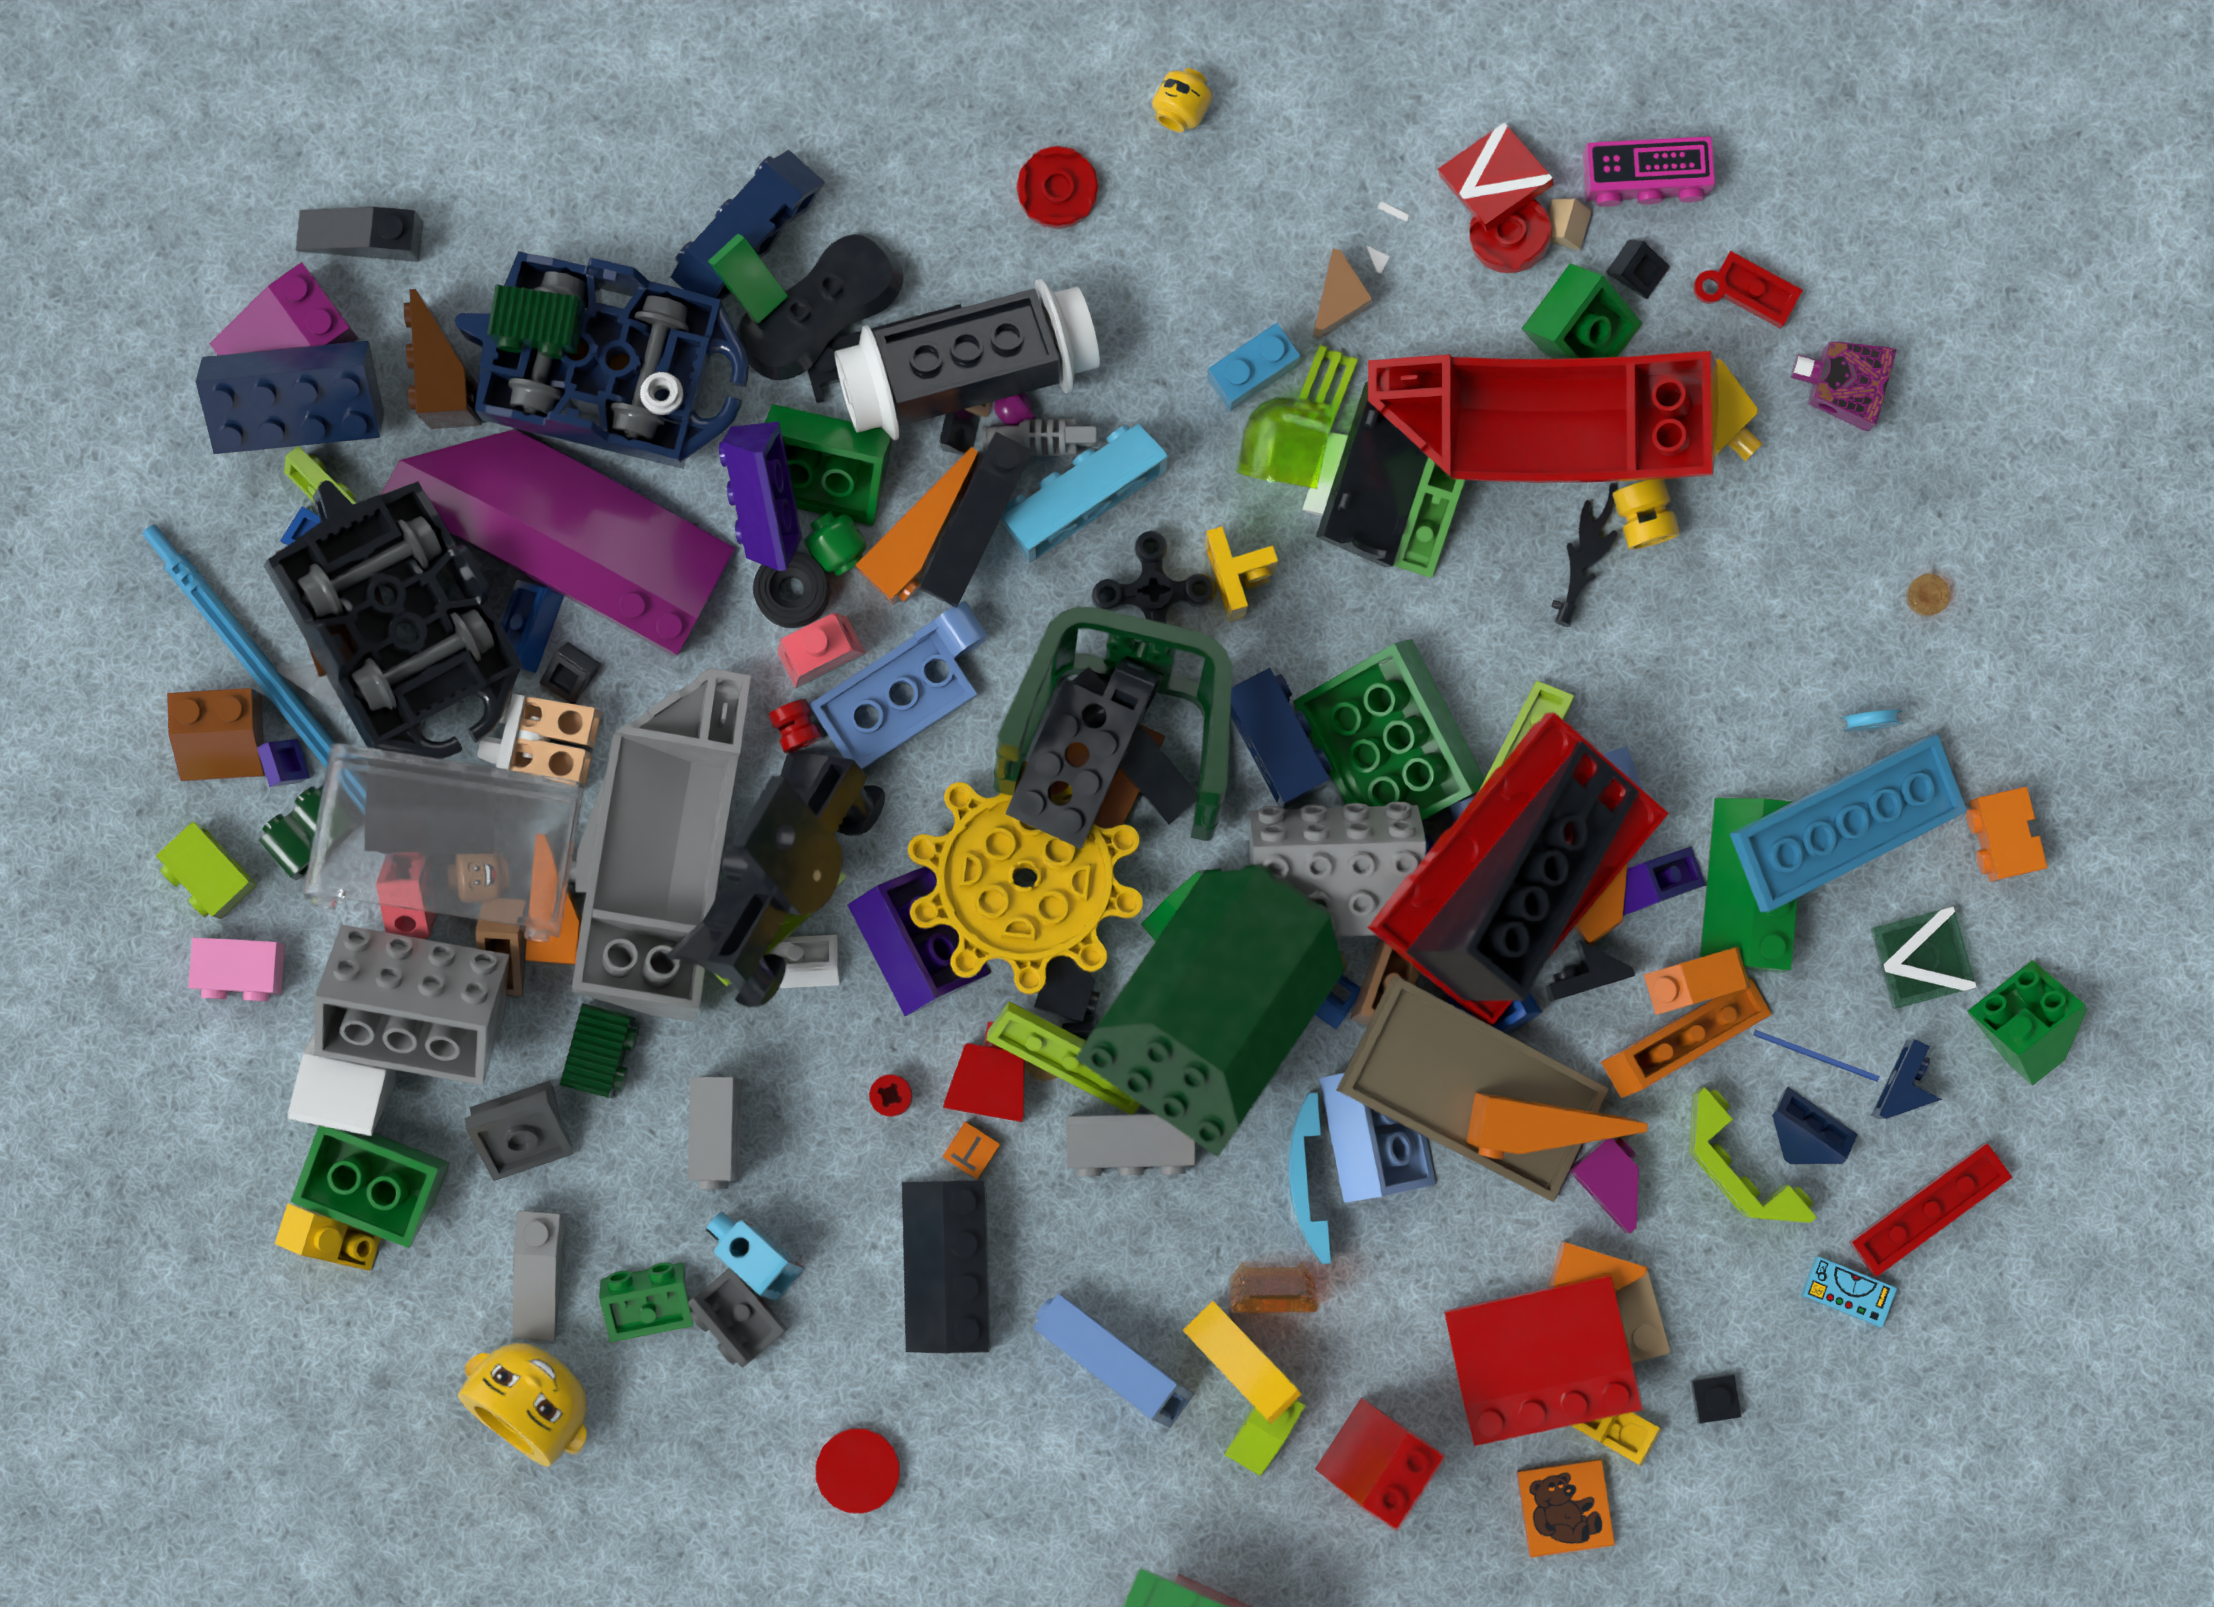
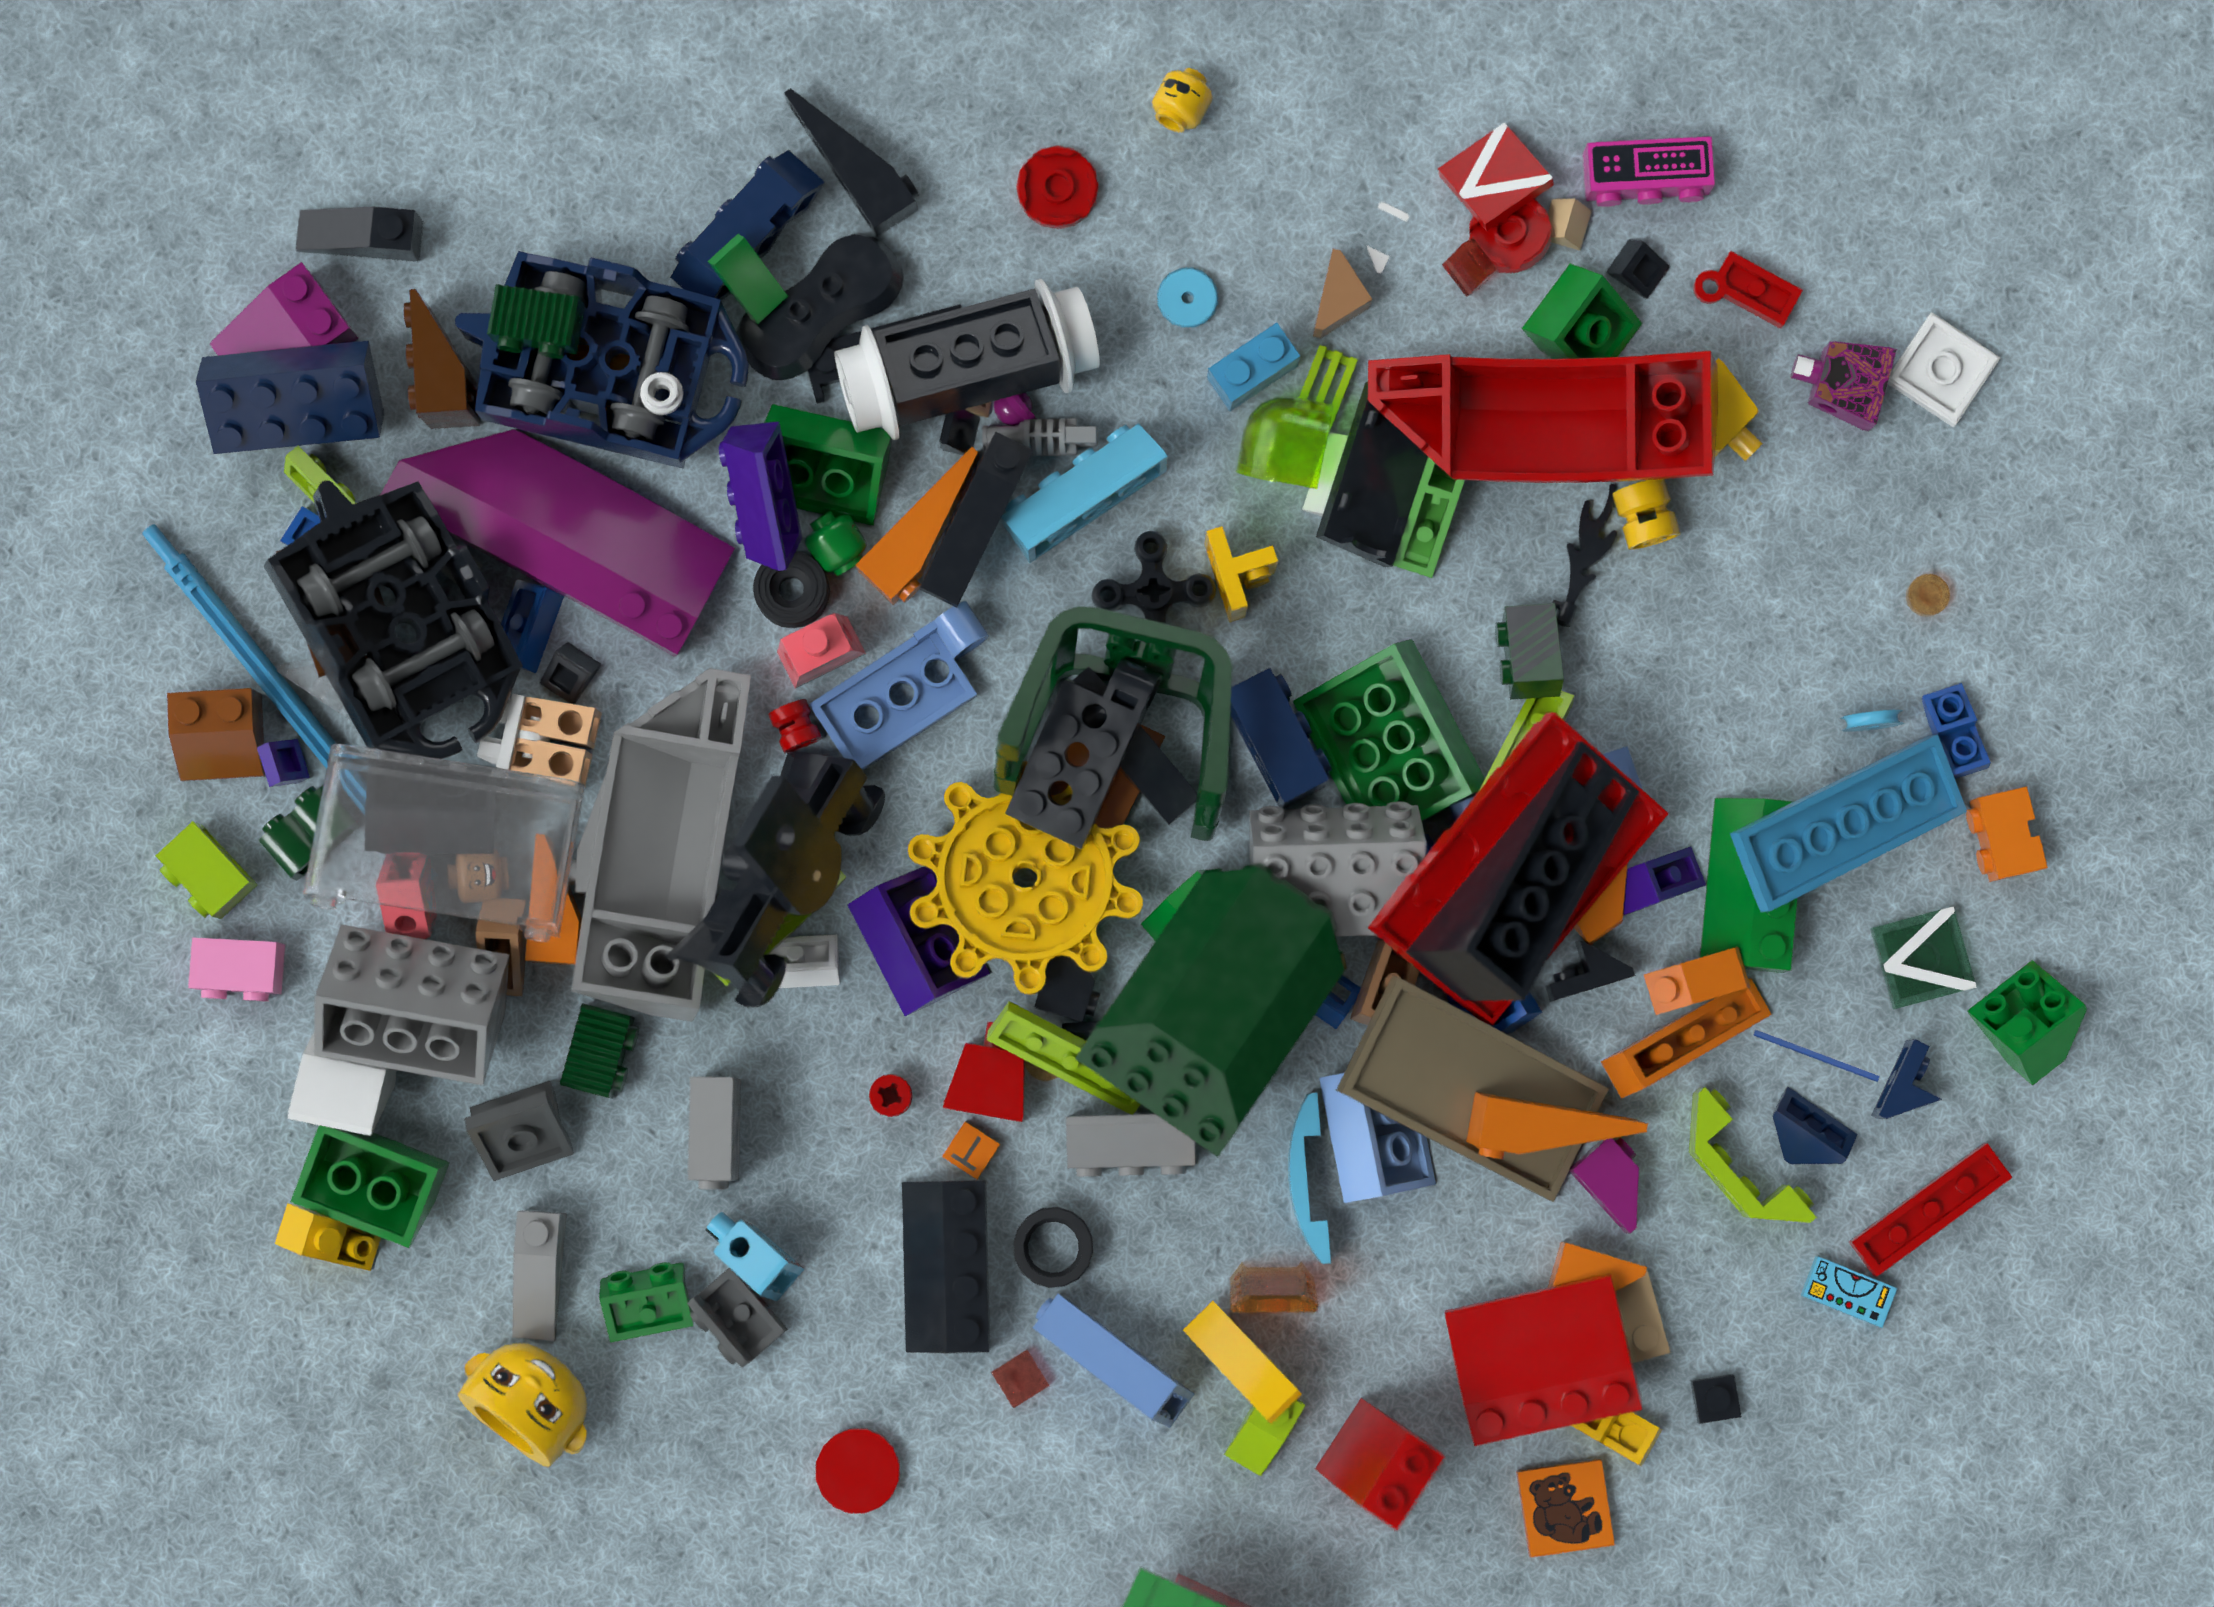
(866, 177): none -> black slope
(1020, 1378): none -> clear red tile
(1021, 1249): none -> black tyre
(1190, 282): none -> medium azure piece
(1470, 267): none -> clear red tile
(1531, 651): none -> dark green brick
(1942, 369): none -> white tile
(1954, 721): none -> blue slope

